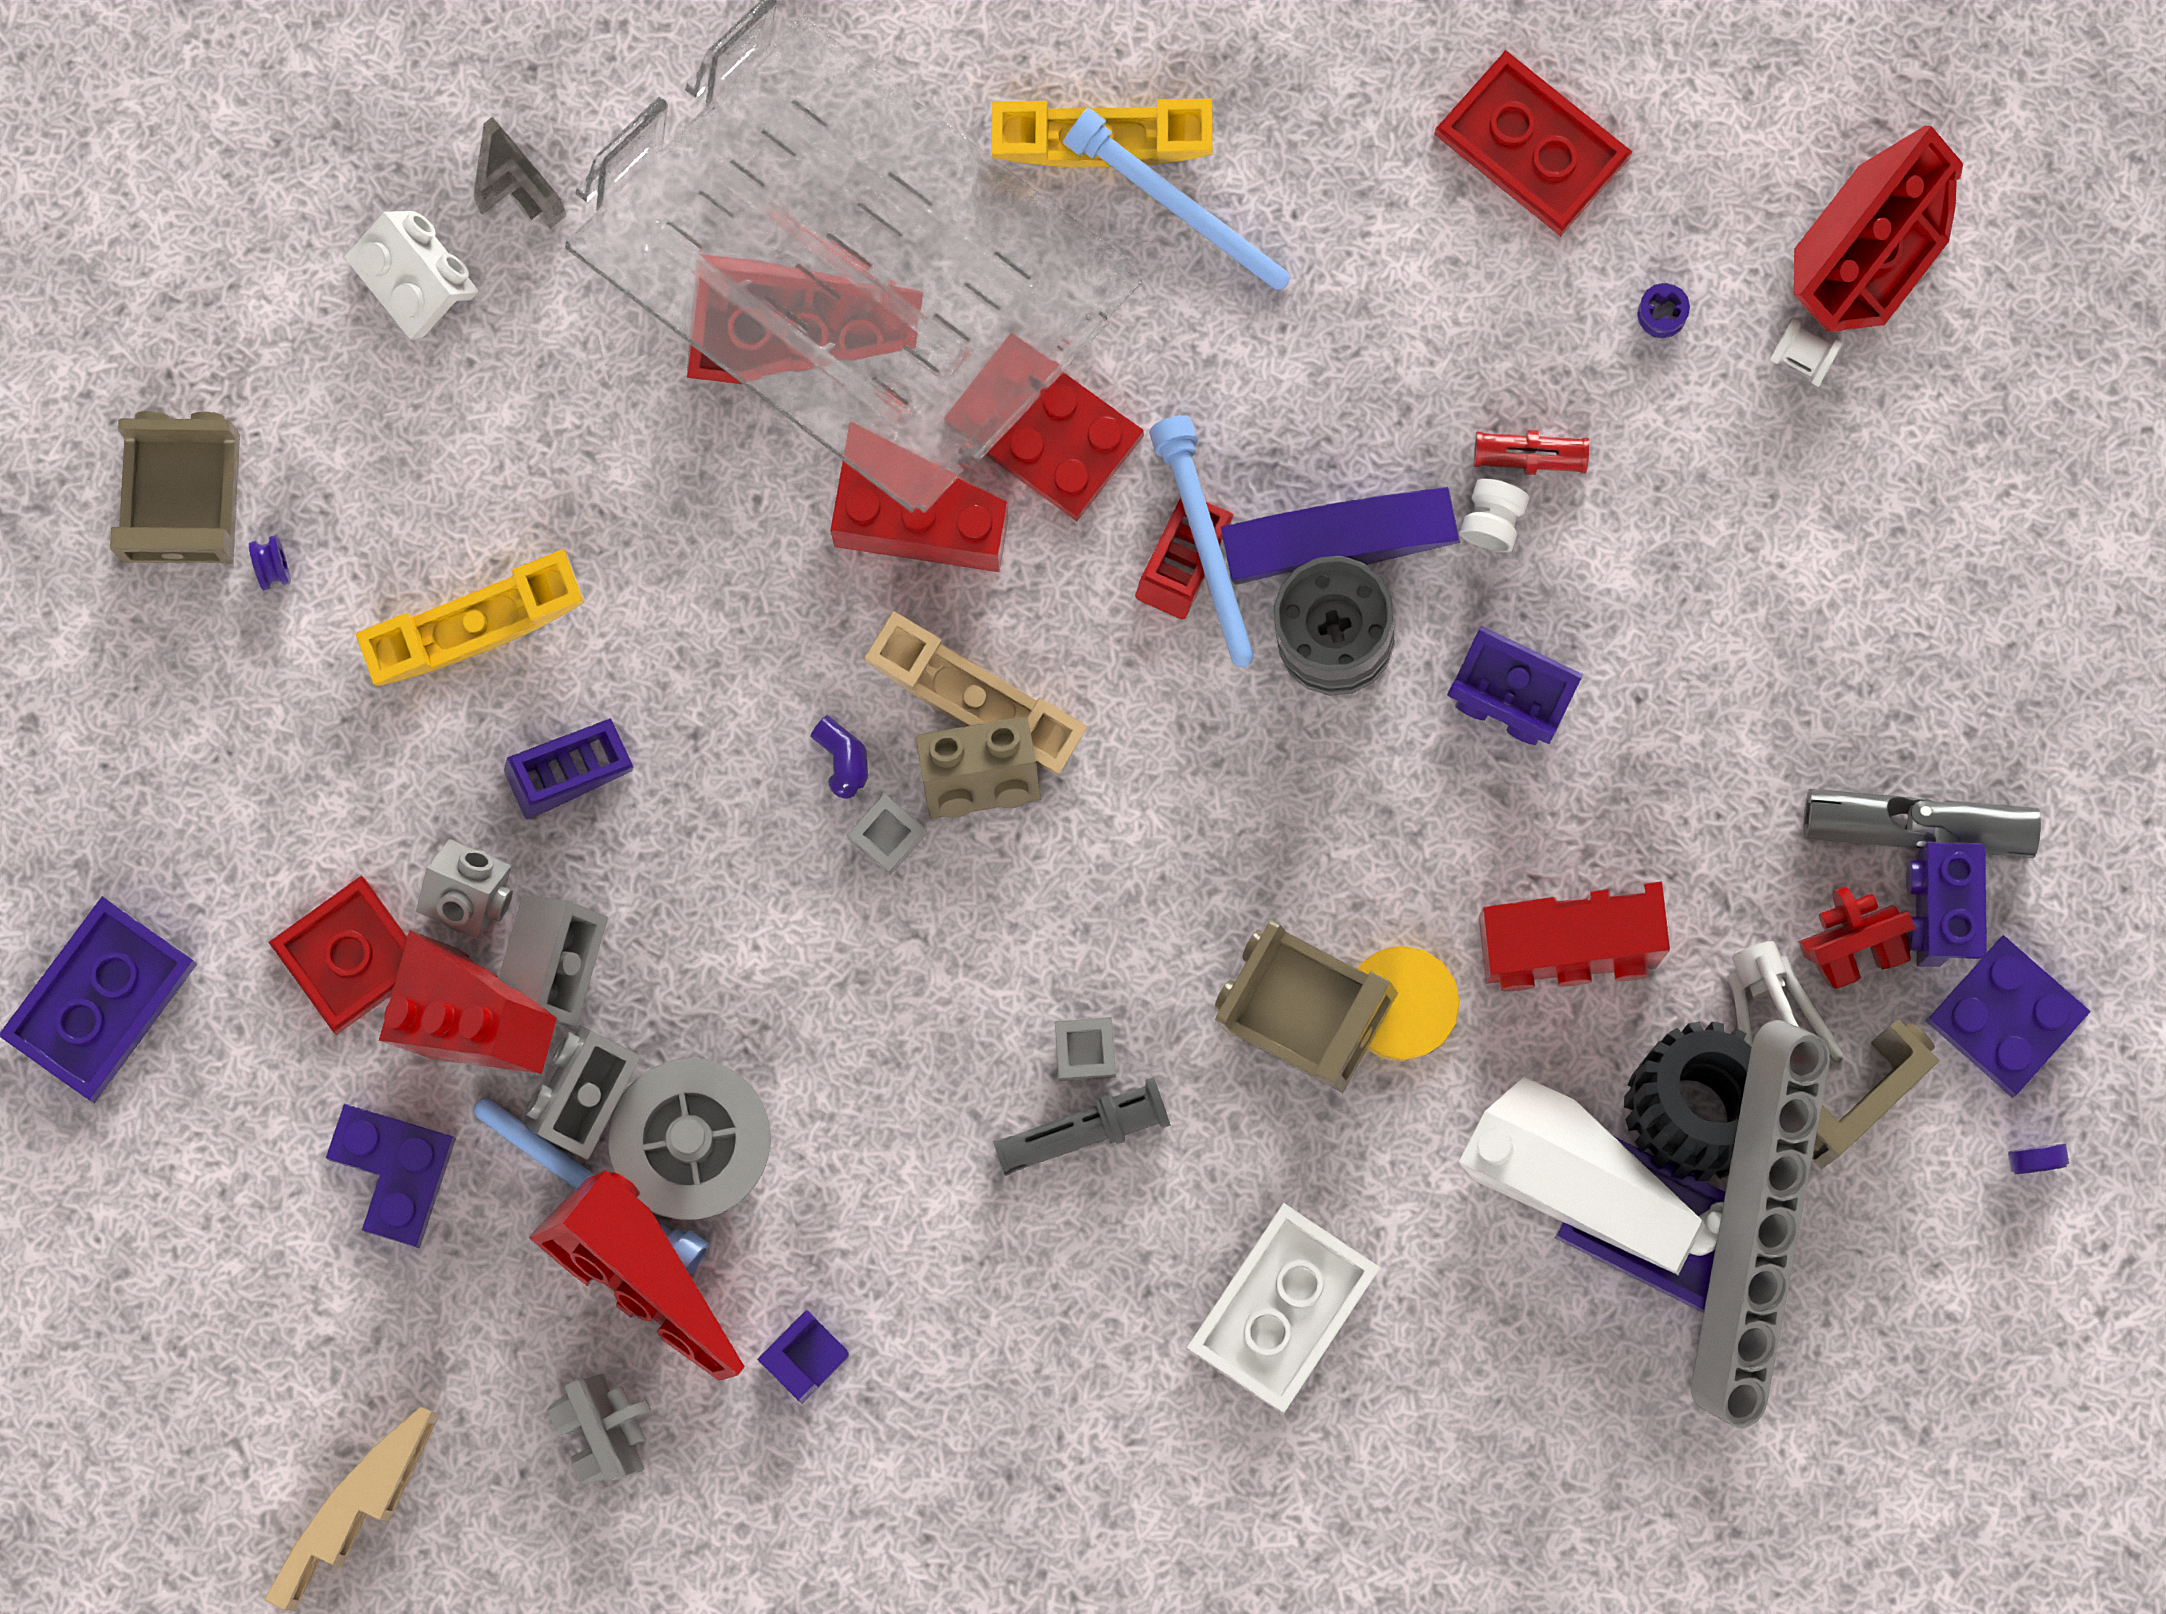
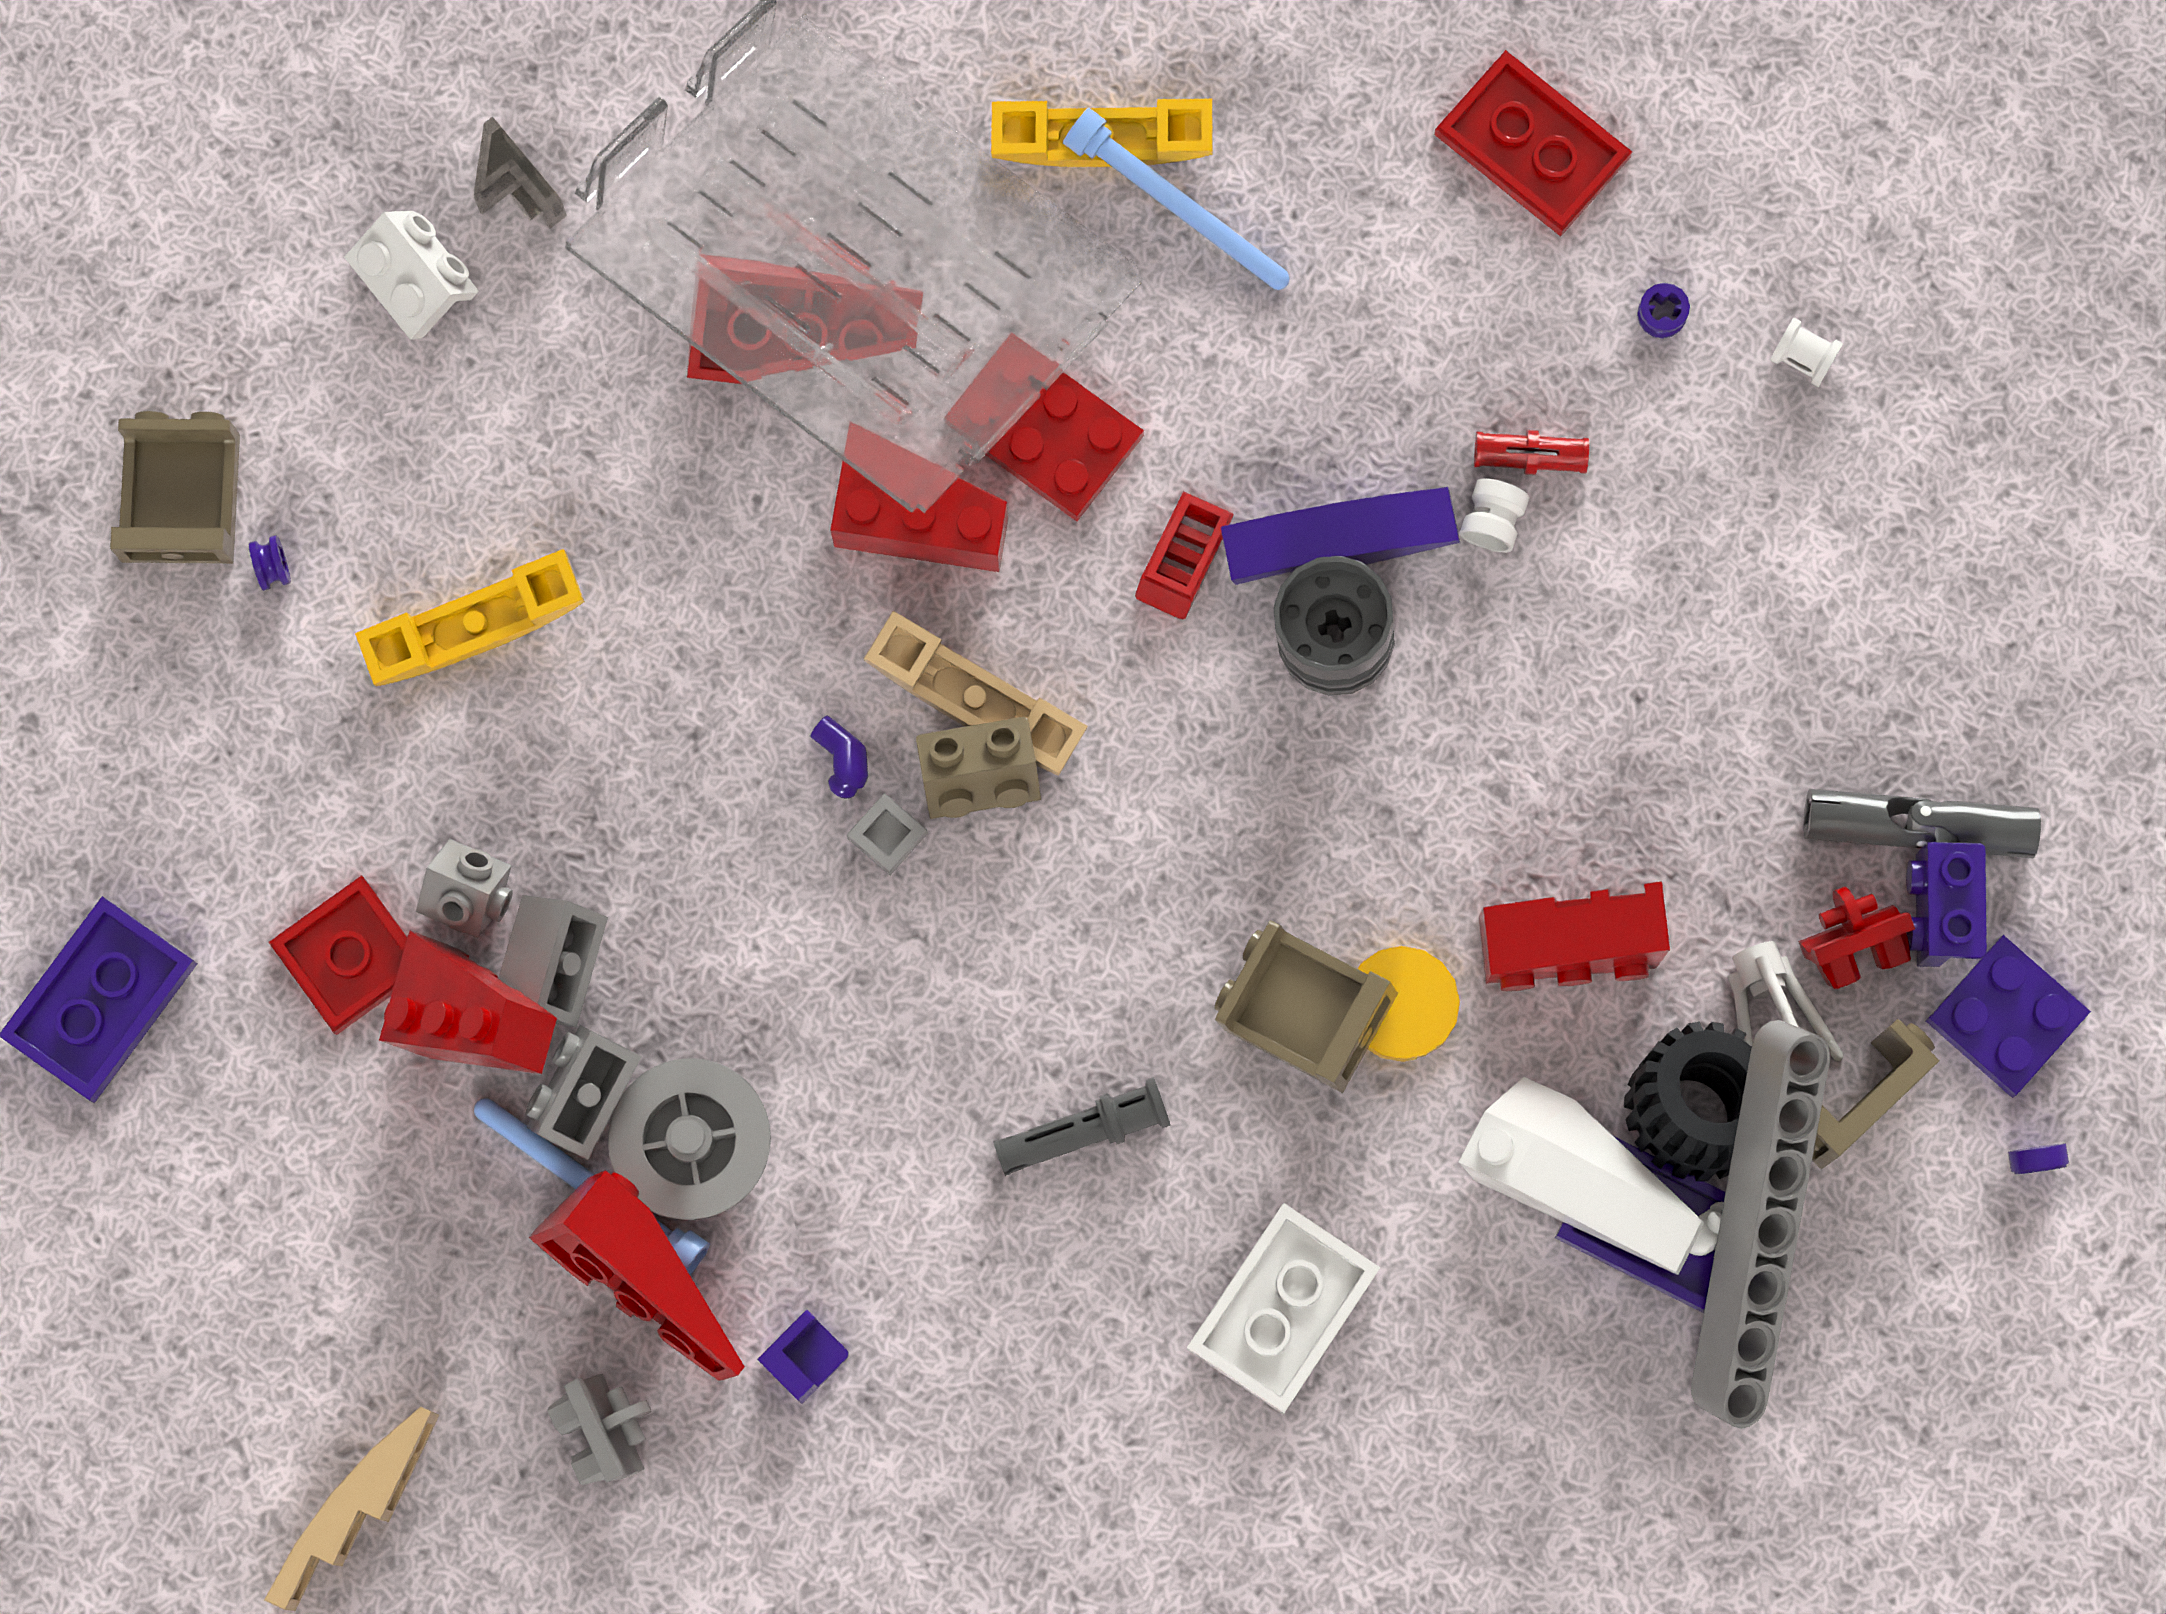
(408, 1167): dark purple plate -> none
(554, 794): dark purple slope -> none
(1085, 1049): light grey plate -> none
(1176, 442): light blue piece -> none
(1514, 687): dark purple bracket -> none
(1879, 234): red wedge -> none

